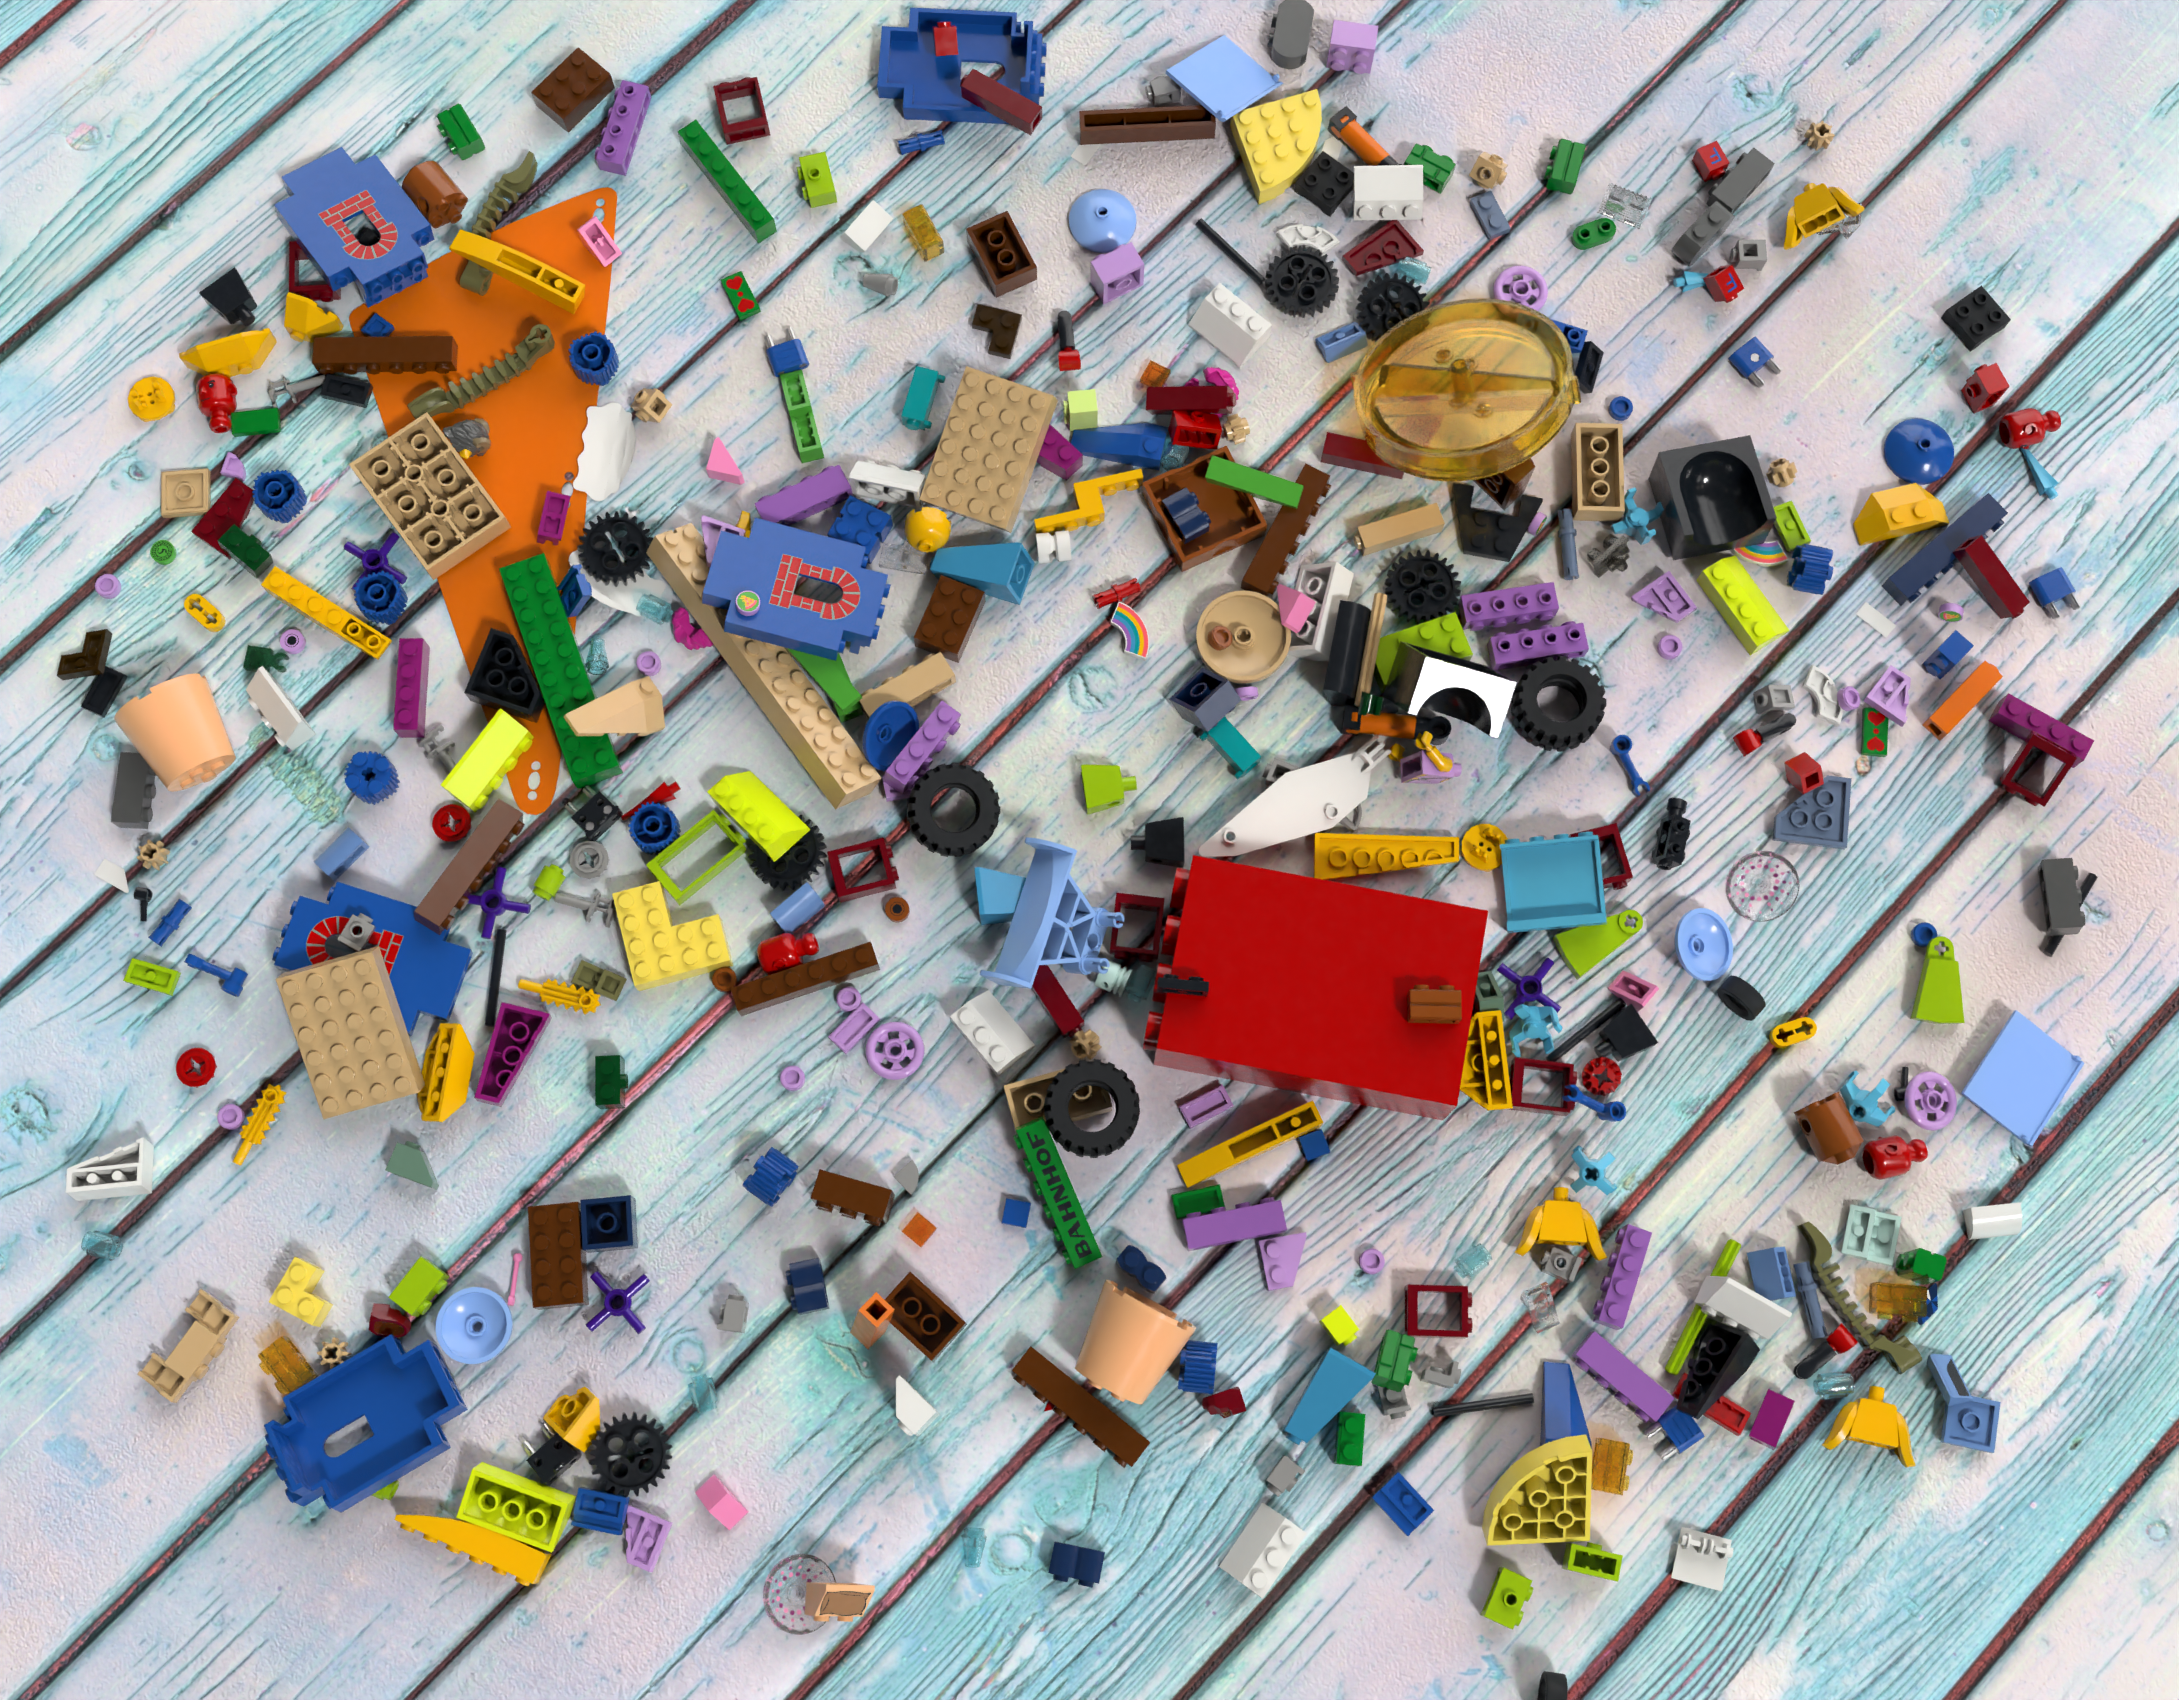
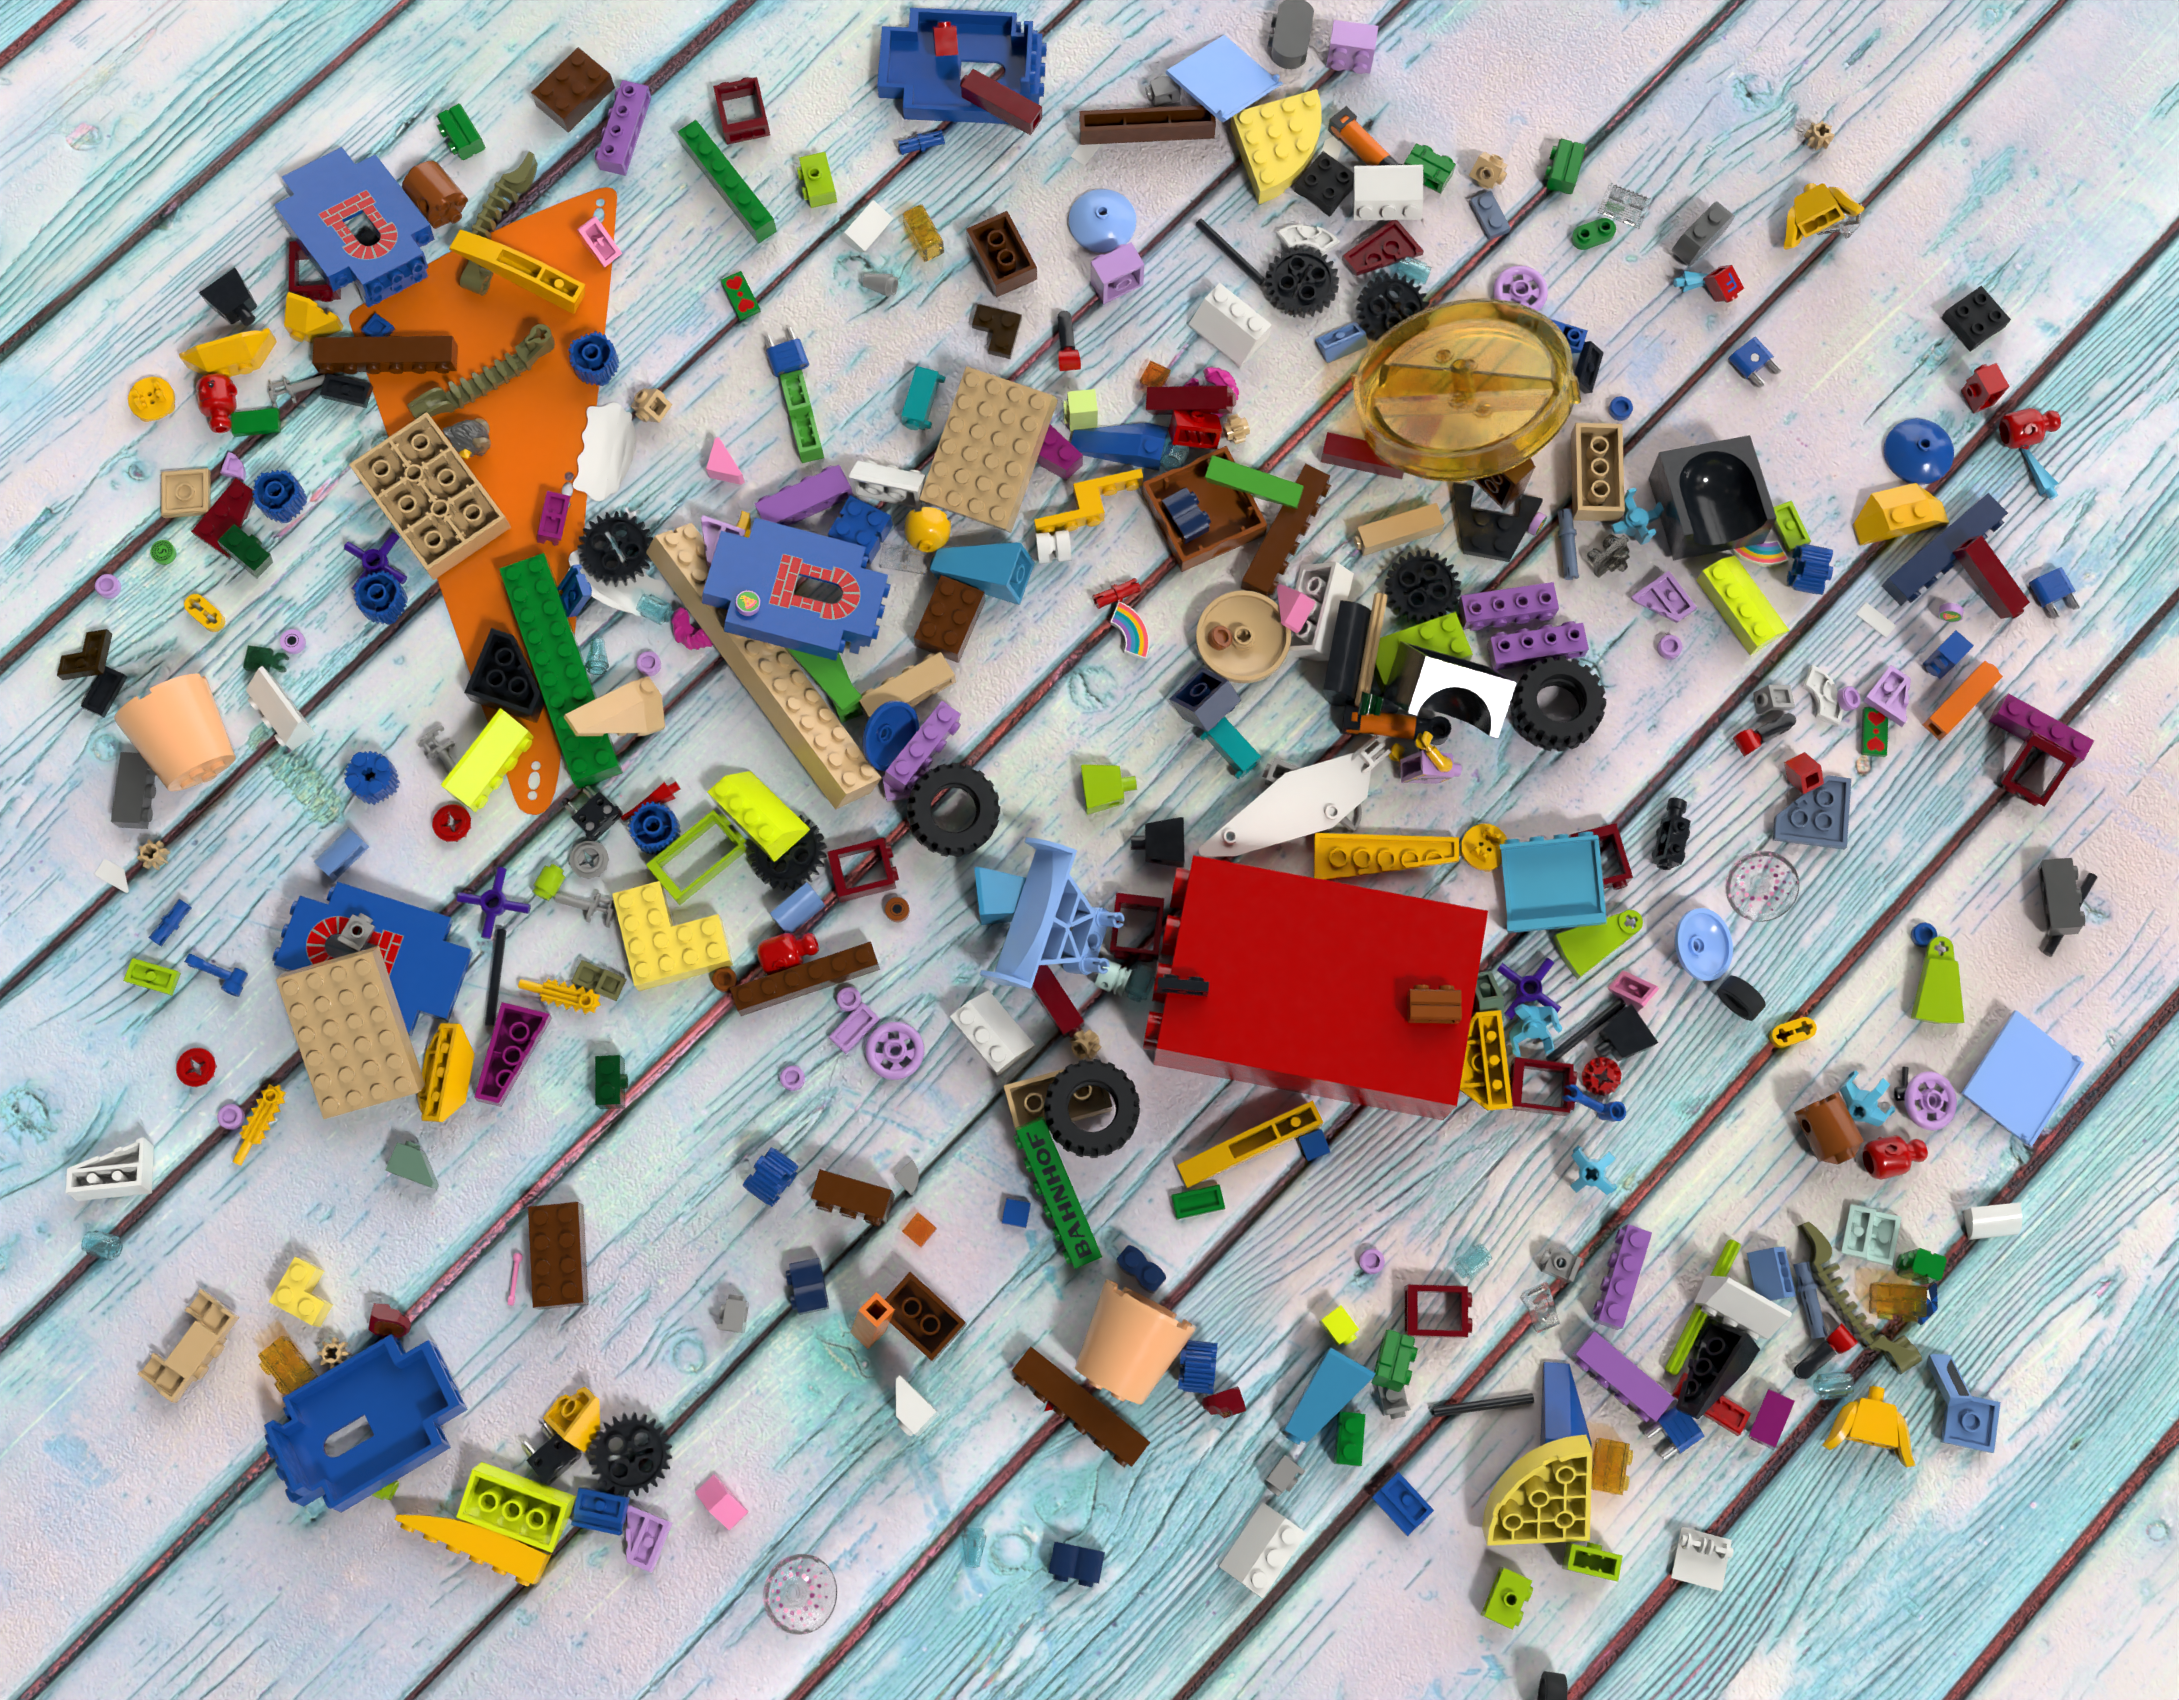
(144, 896): black hand -> none
(325, 613): yellow slope -> none
(411, 688): magenta brick -> none
(419, 1287): lime brick -> none
(457, 1322): light blue dish -> none
(469, 866): reddish brown brick -> none
(609, 1224): dark blue brick -> none
(625, 1310): dark purple bar -> none
(703, 1393): clear light blue brick -> none
(837, 1599): slope -> none
(1206, 1106): lavender tile -> none
(1234, 1225): medium lavender brick -> none
(1247, 693): lavender tile -> none
(1281, 1259): lavender wing -> none
(1437, 1377): light grey bracket -> none
(1561, 1224): yellow torso -> none
(1626, 745): blue brick -> none
(1710, 161): red brick -> none
(1741, 181): dark grey brick -> none
(1749, 254): light grey brick -> none
(1781, 472): tan gear -> none

